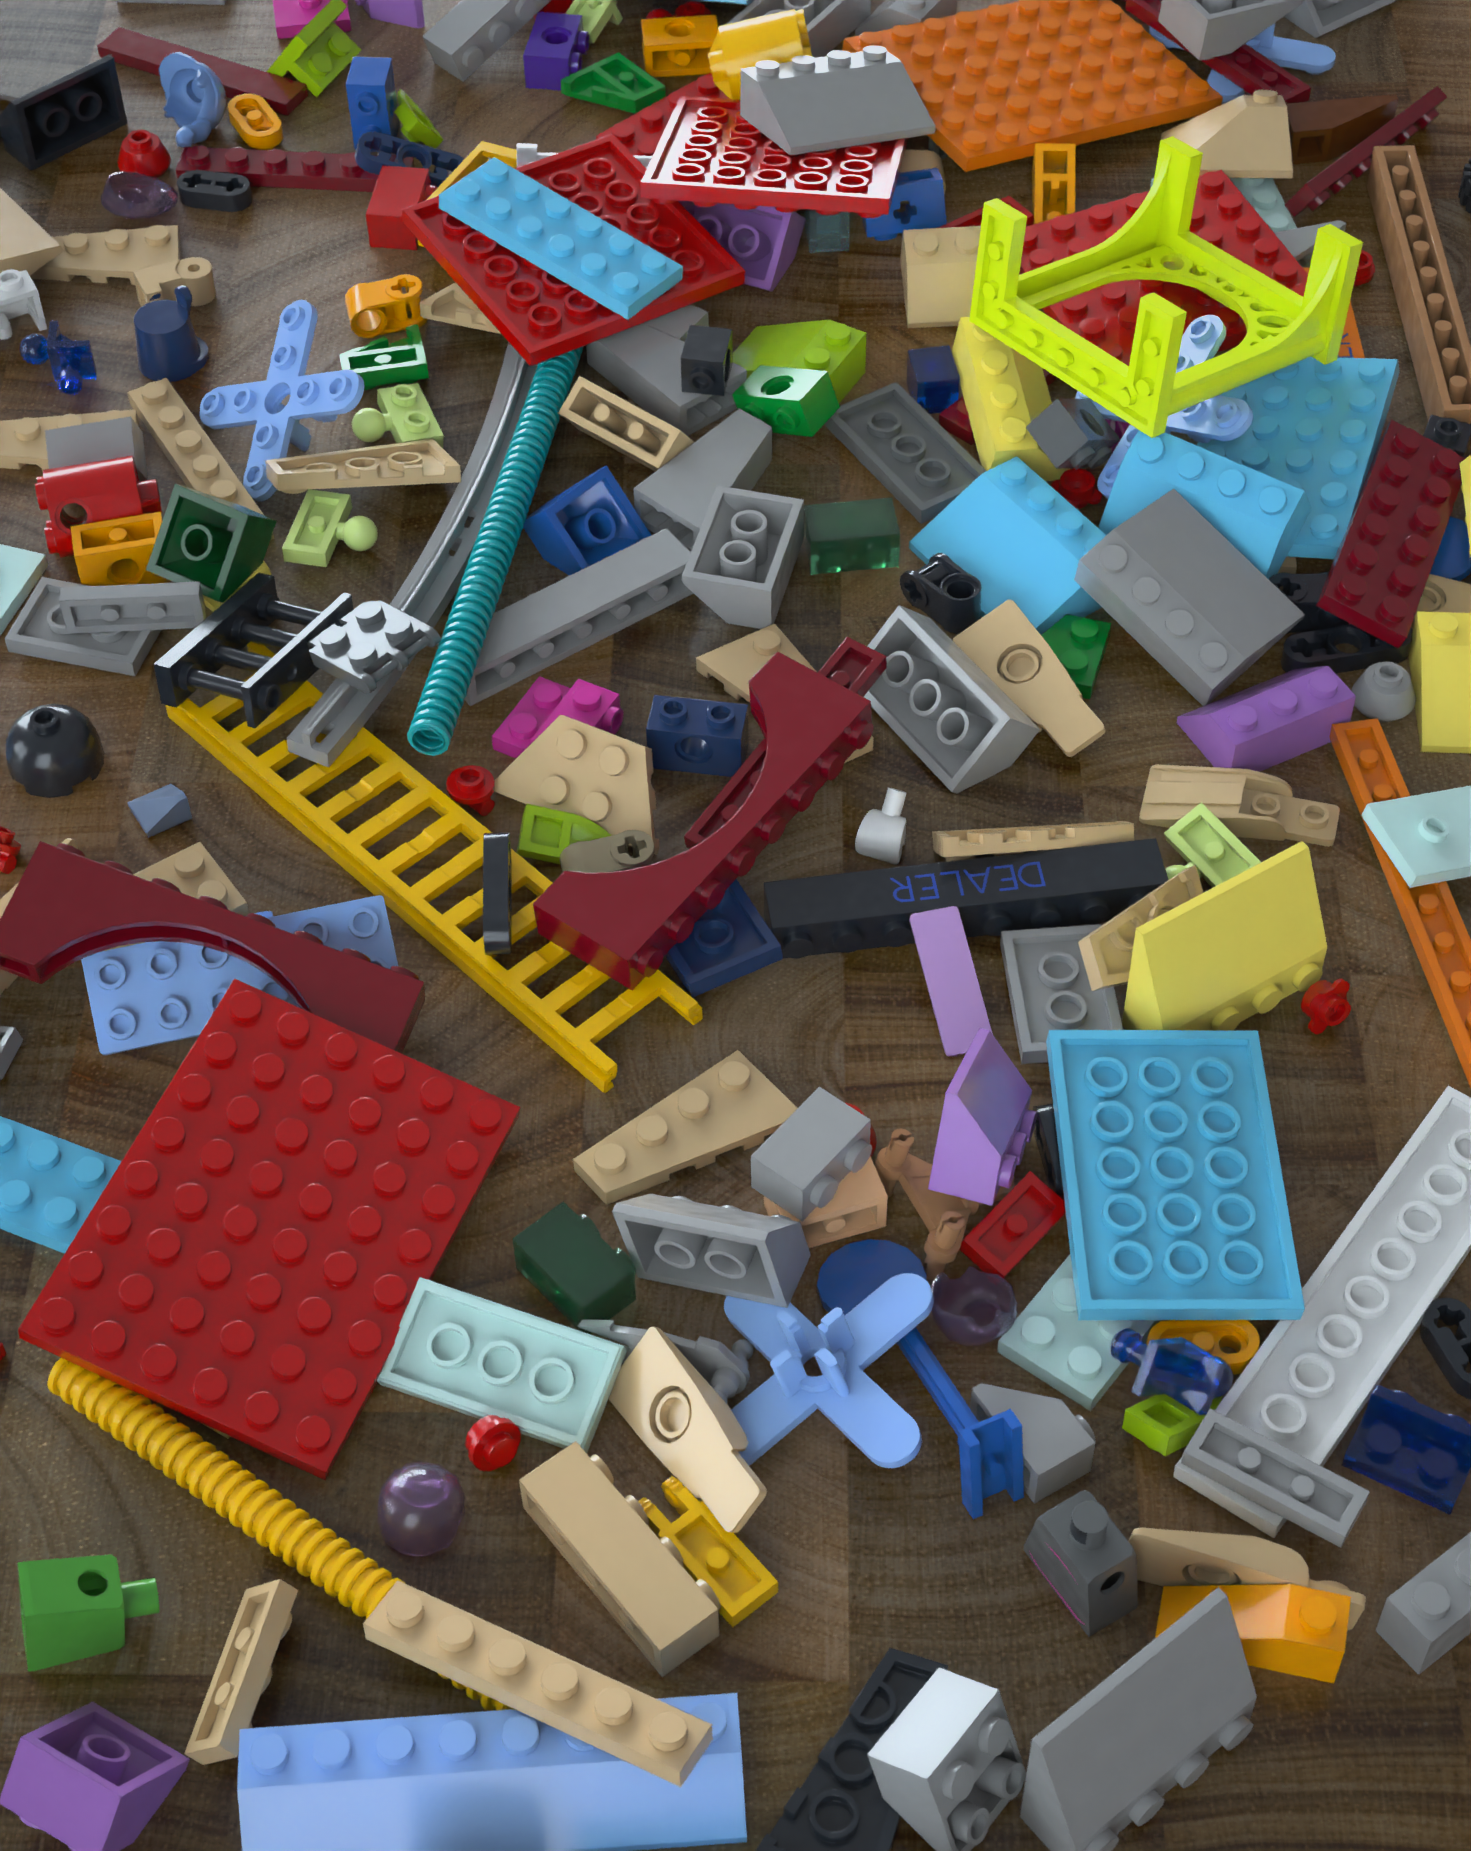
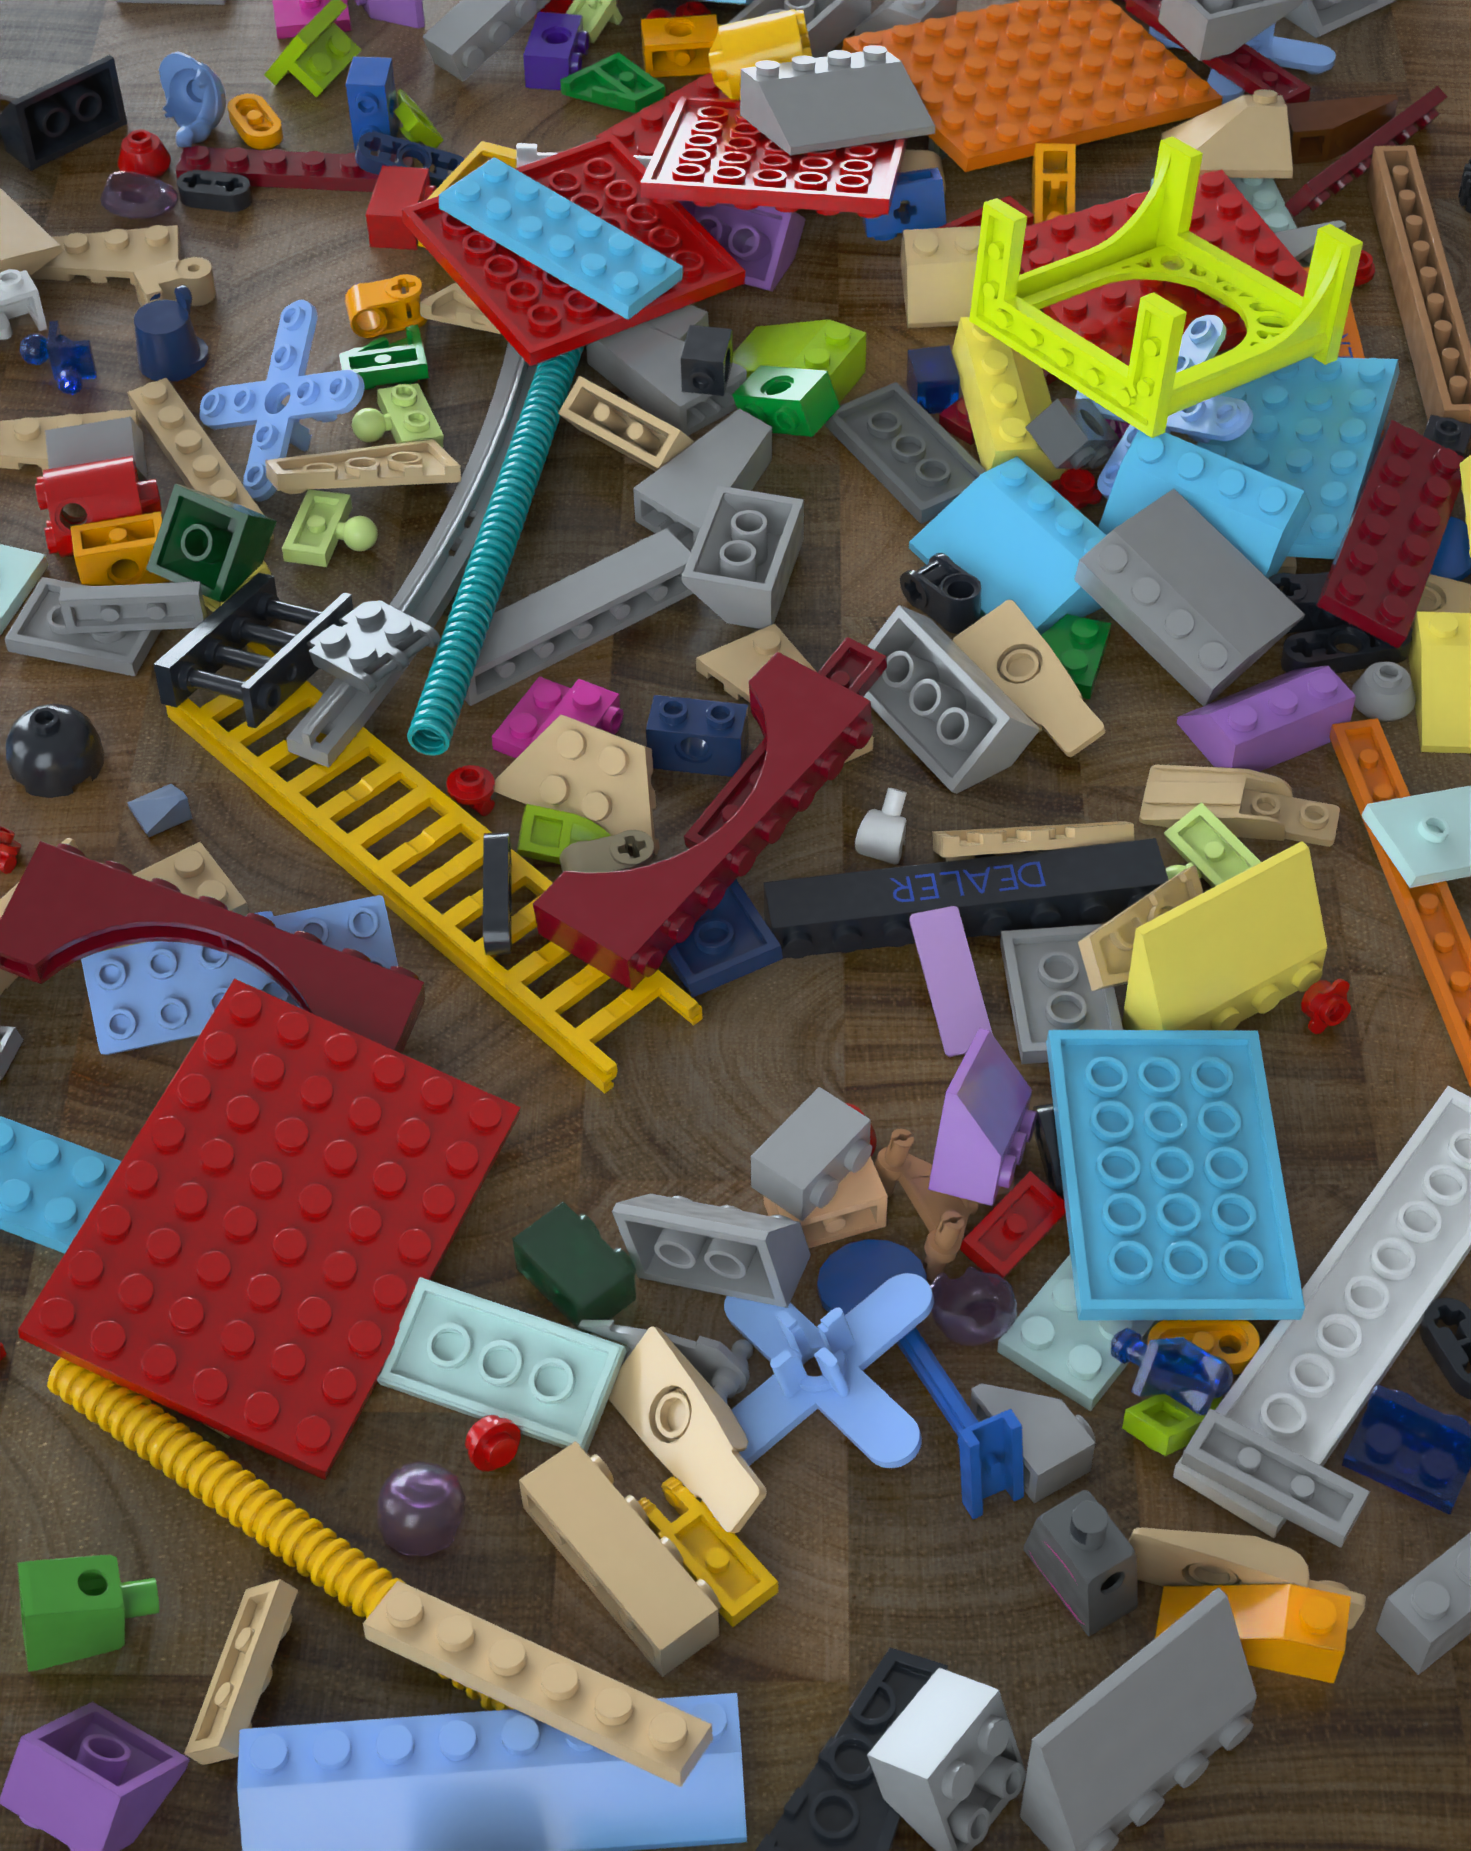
(237, 79): dark red tile -> none
(585, 523): blue slope -> none
(702, 1119): tan wing -> none
(827, 232): clear light blue brick -> none
(851, 536): clear green brick -> none

